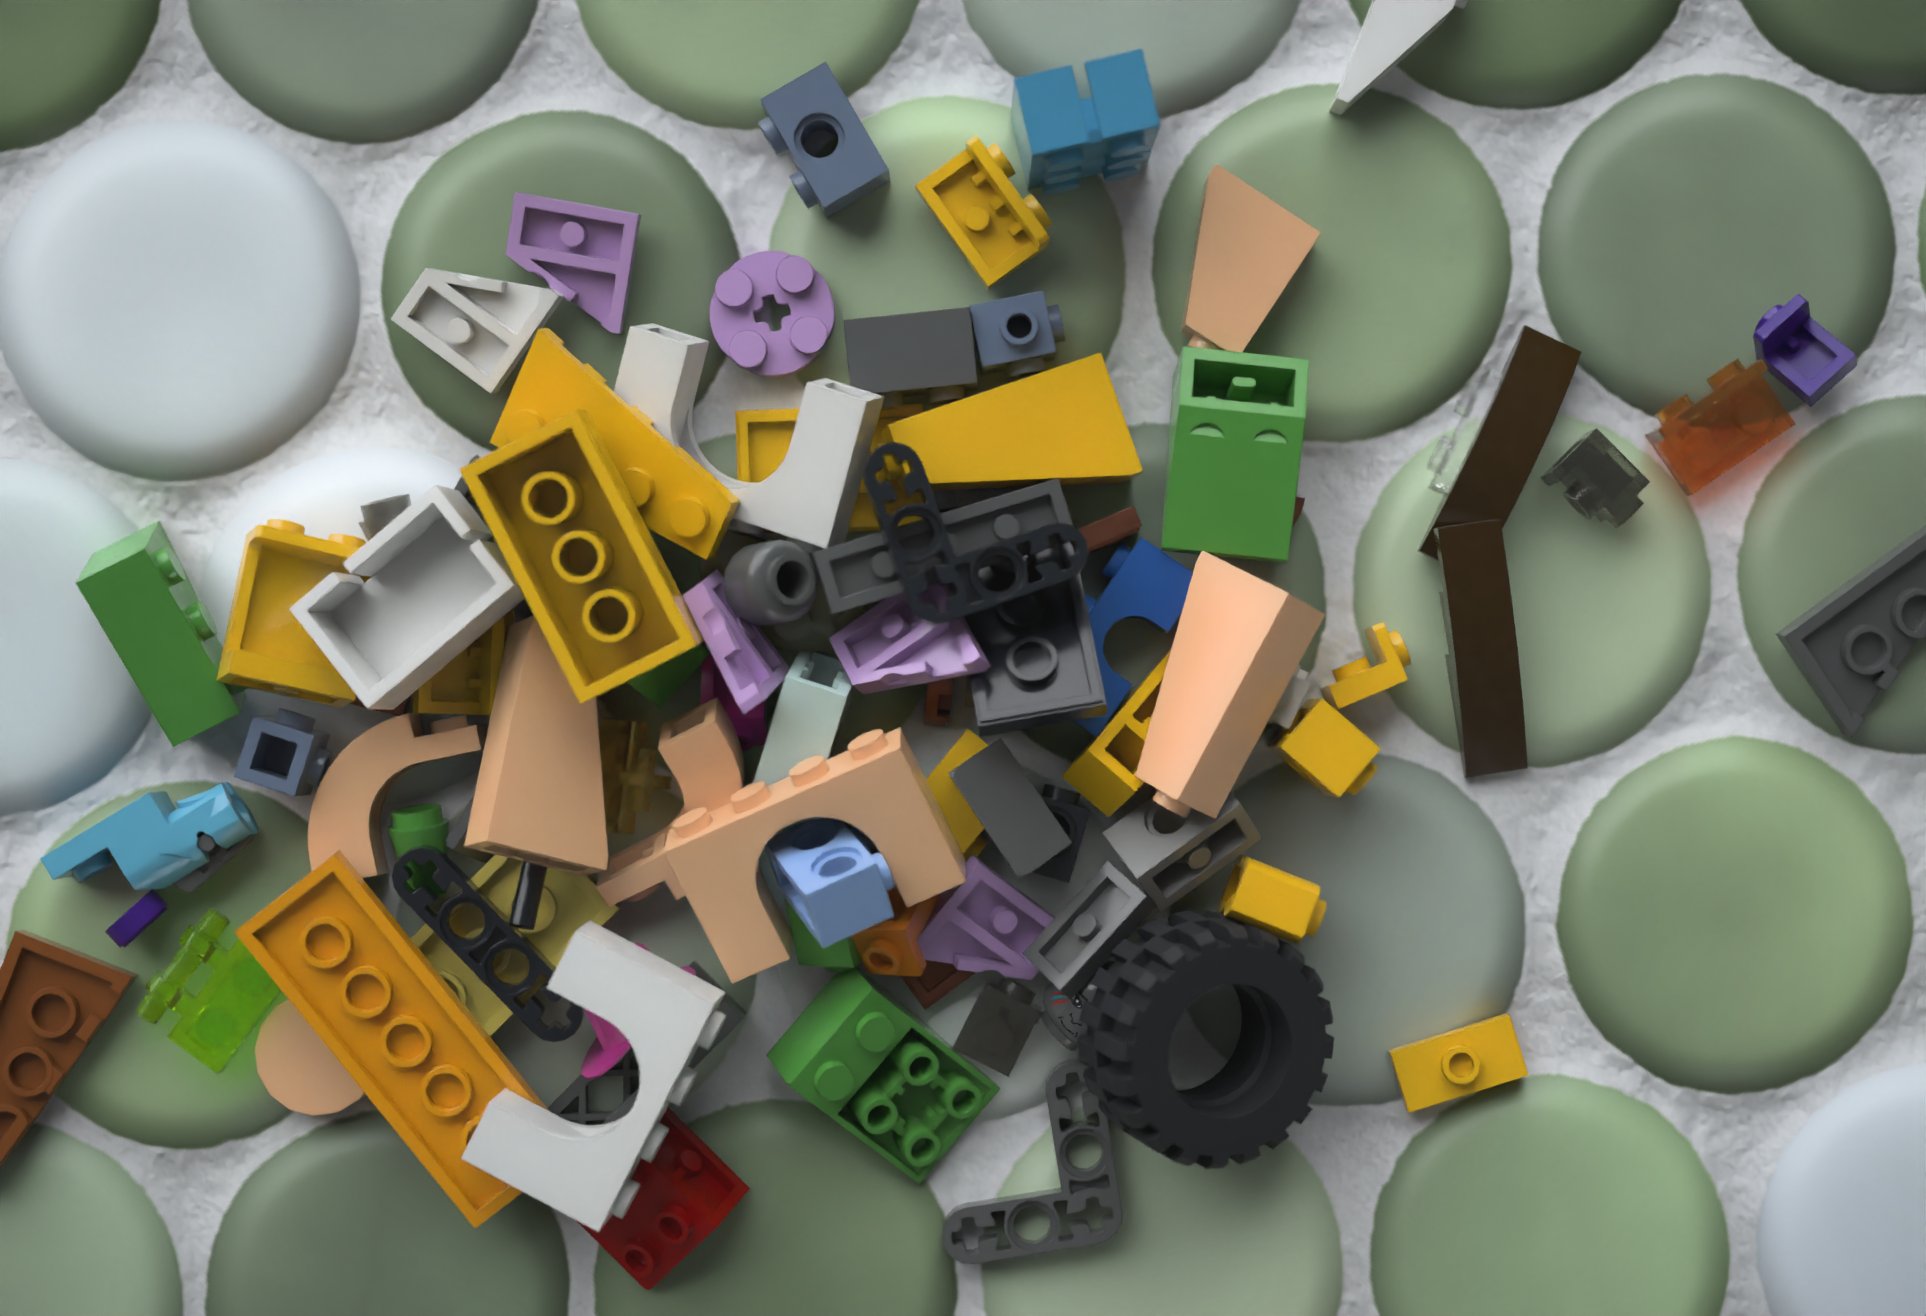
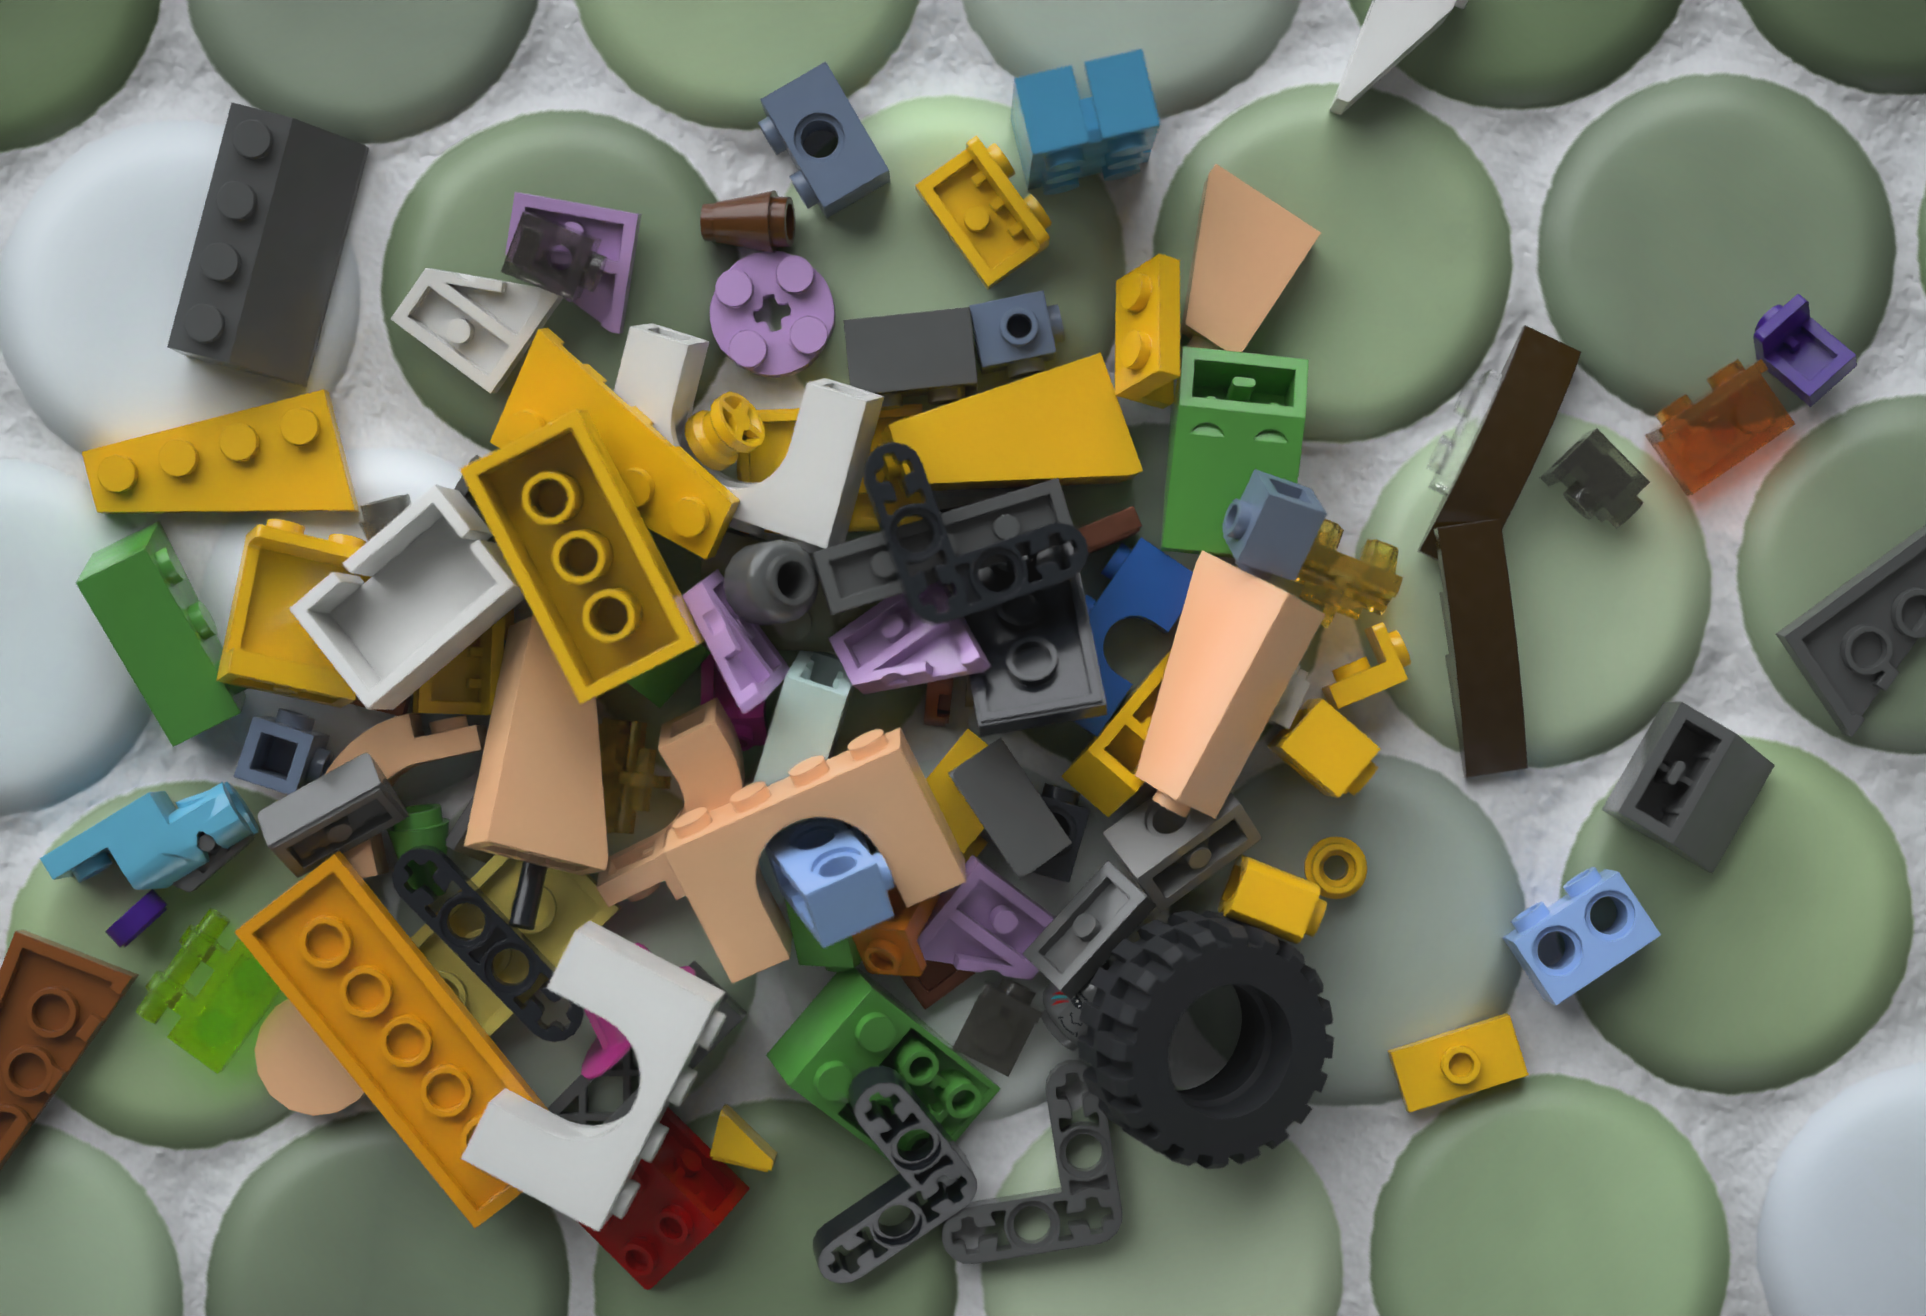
(240, 462): none -> yellow wing
(268, 245): none -> dark grey slope
(331, 815): none -> dark grey slope
(531, 256): none -> clear smoke brick
(724, 431): none -> yellow wheel
(740, 1144): none -> yellow slope
(751, 222): none -> reddish brown cone
(917, 1172): none -> black beam
(1148, 332): none -> yellow bracket
(1272, 526): none -> sand blue brick
(1347, 583): none -> clear yellow hips
(1355, 870): none -> yellow plate
(1587, 950): none -> light blue brick
(1689, 784): none -> dark grey slope

